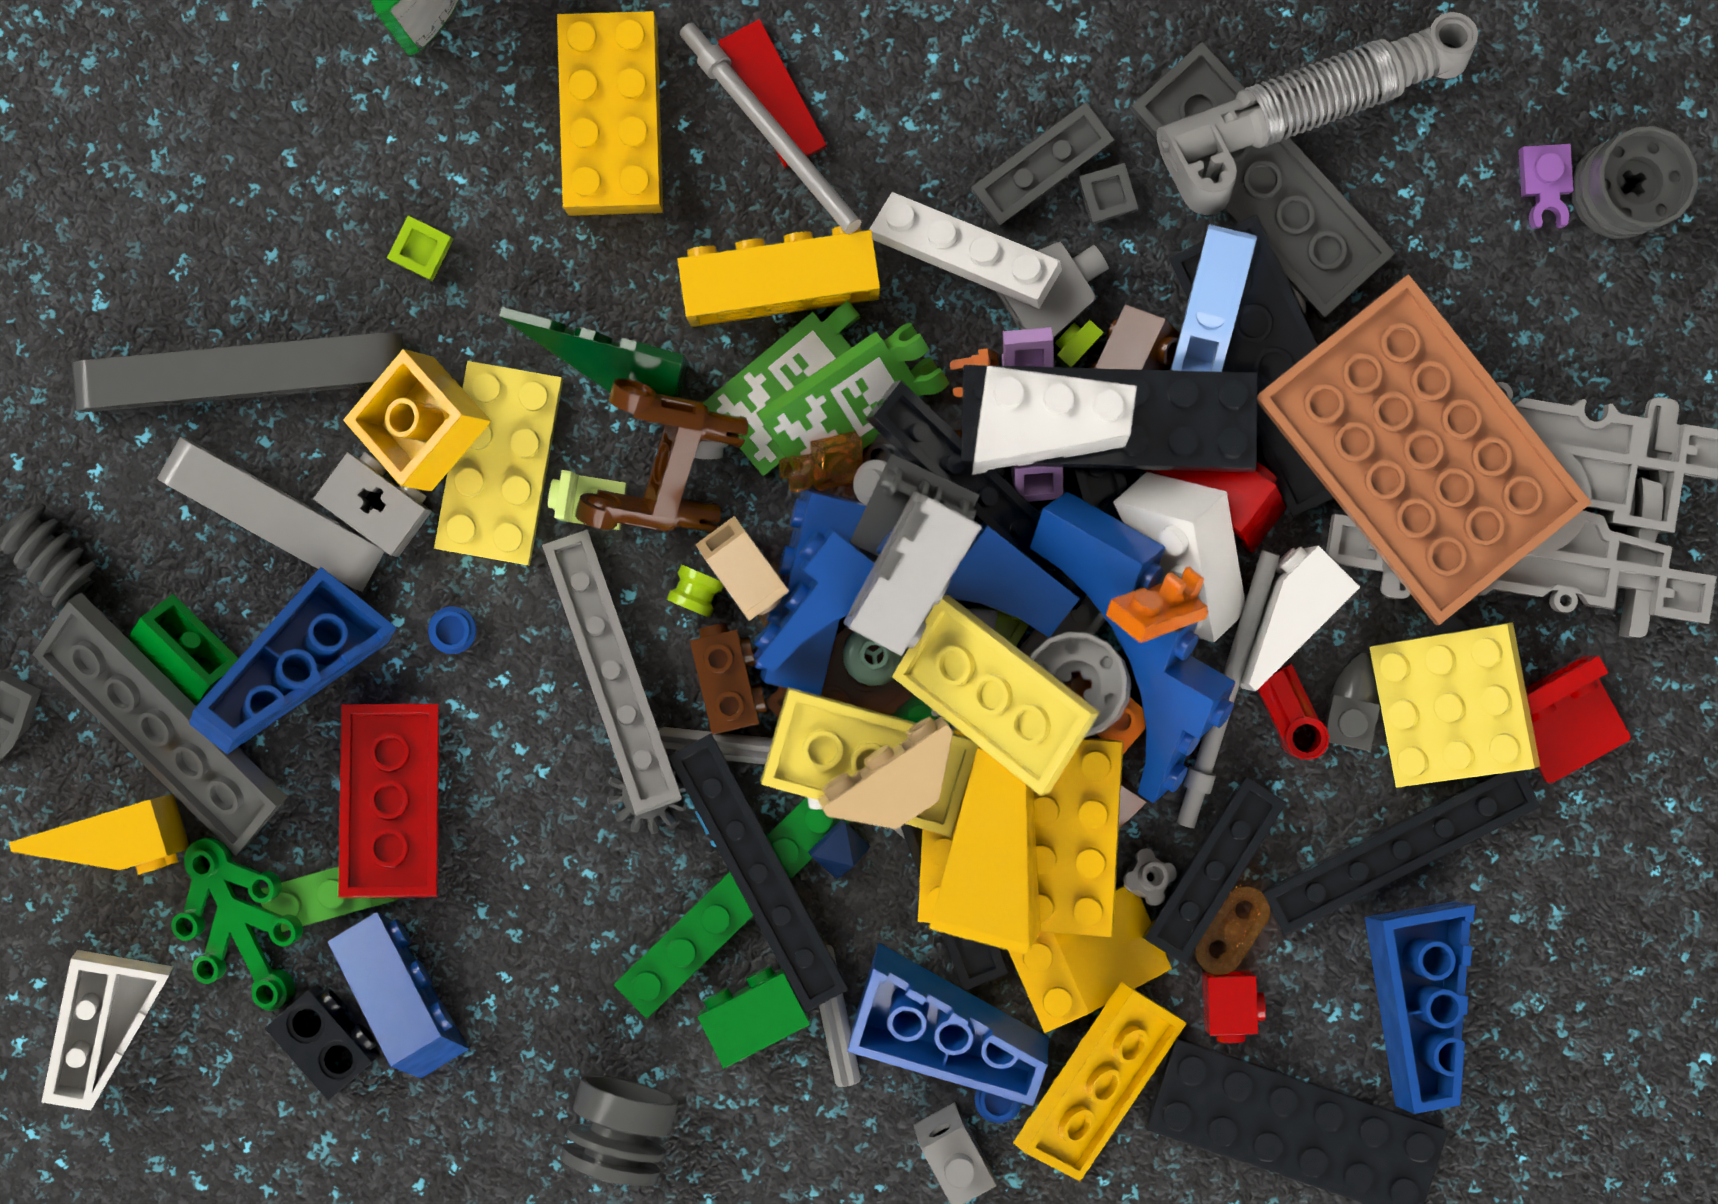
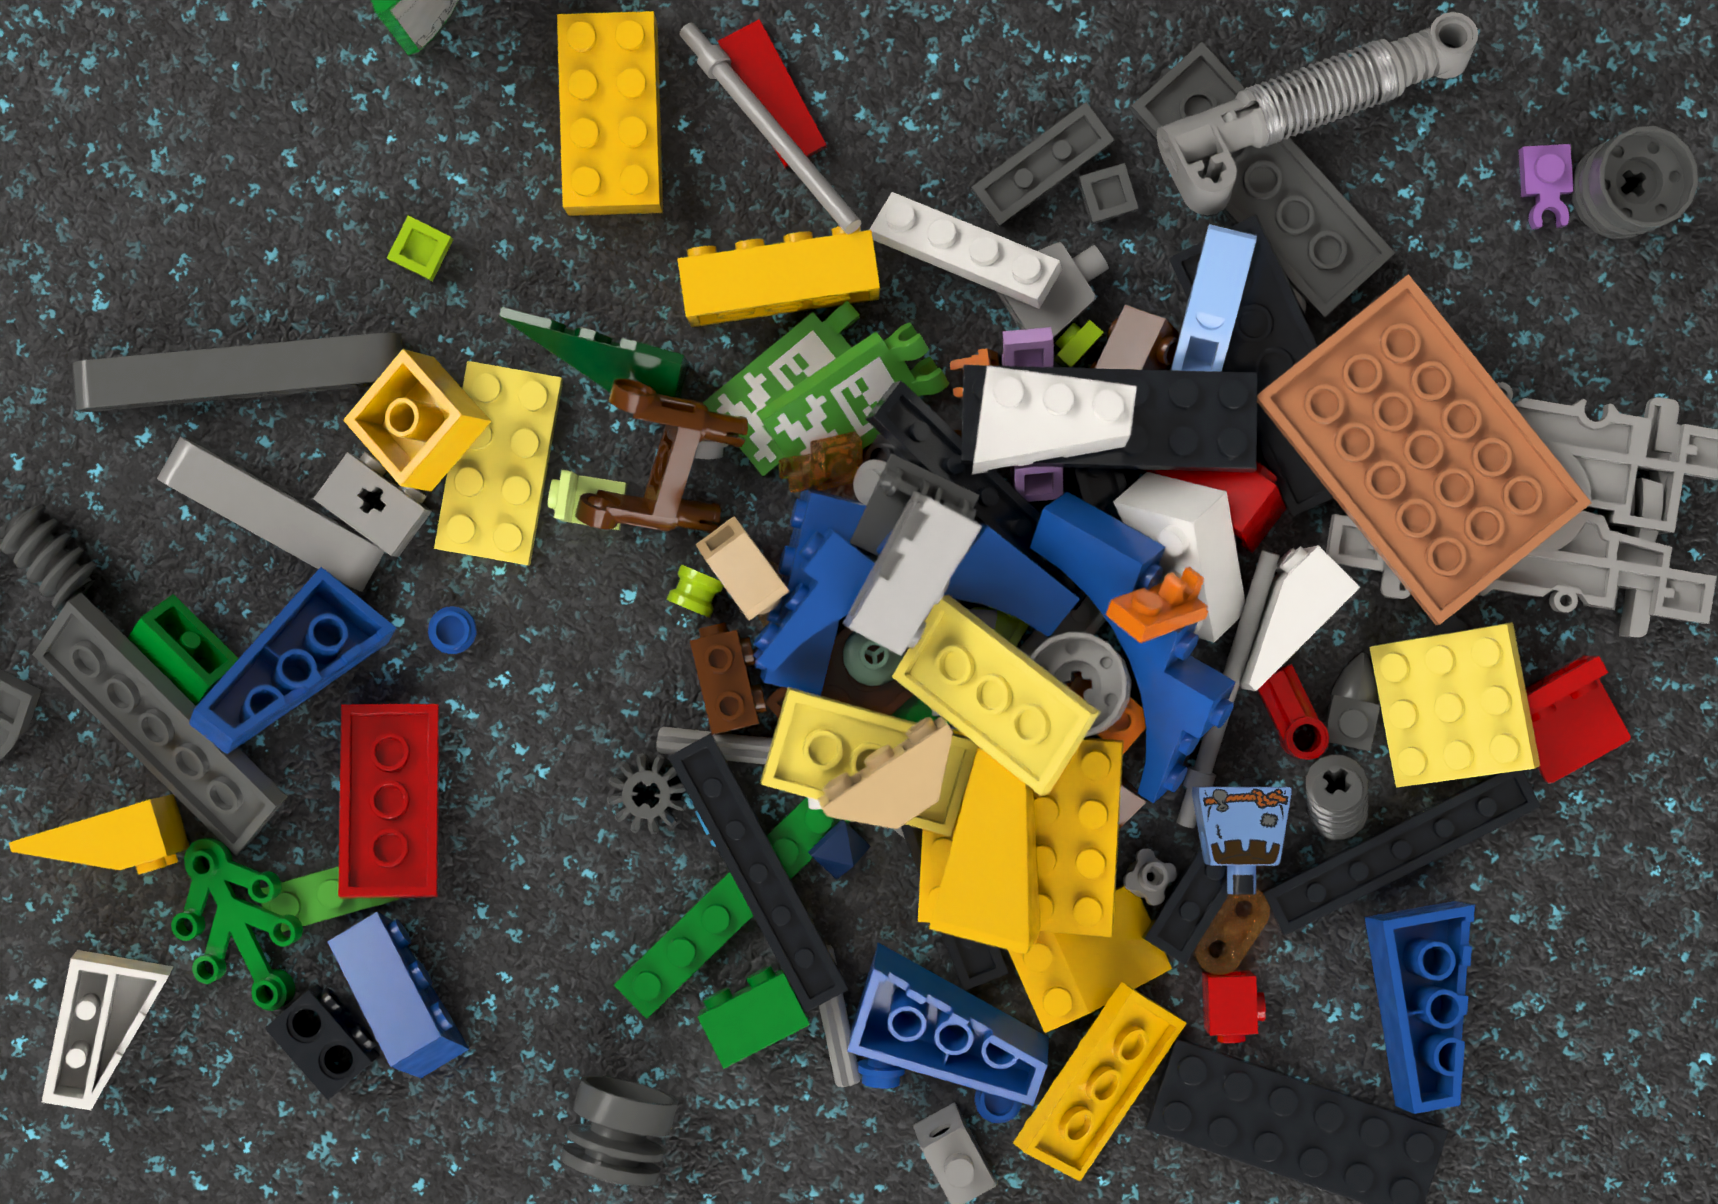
(612, 672): light grey plate -> none
(879, 1074): none -> blue plate
(1241, 830): none -> torso
(1337, 797): none -> dark grey piece

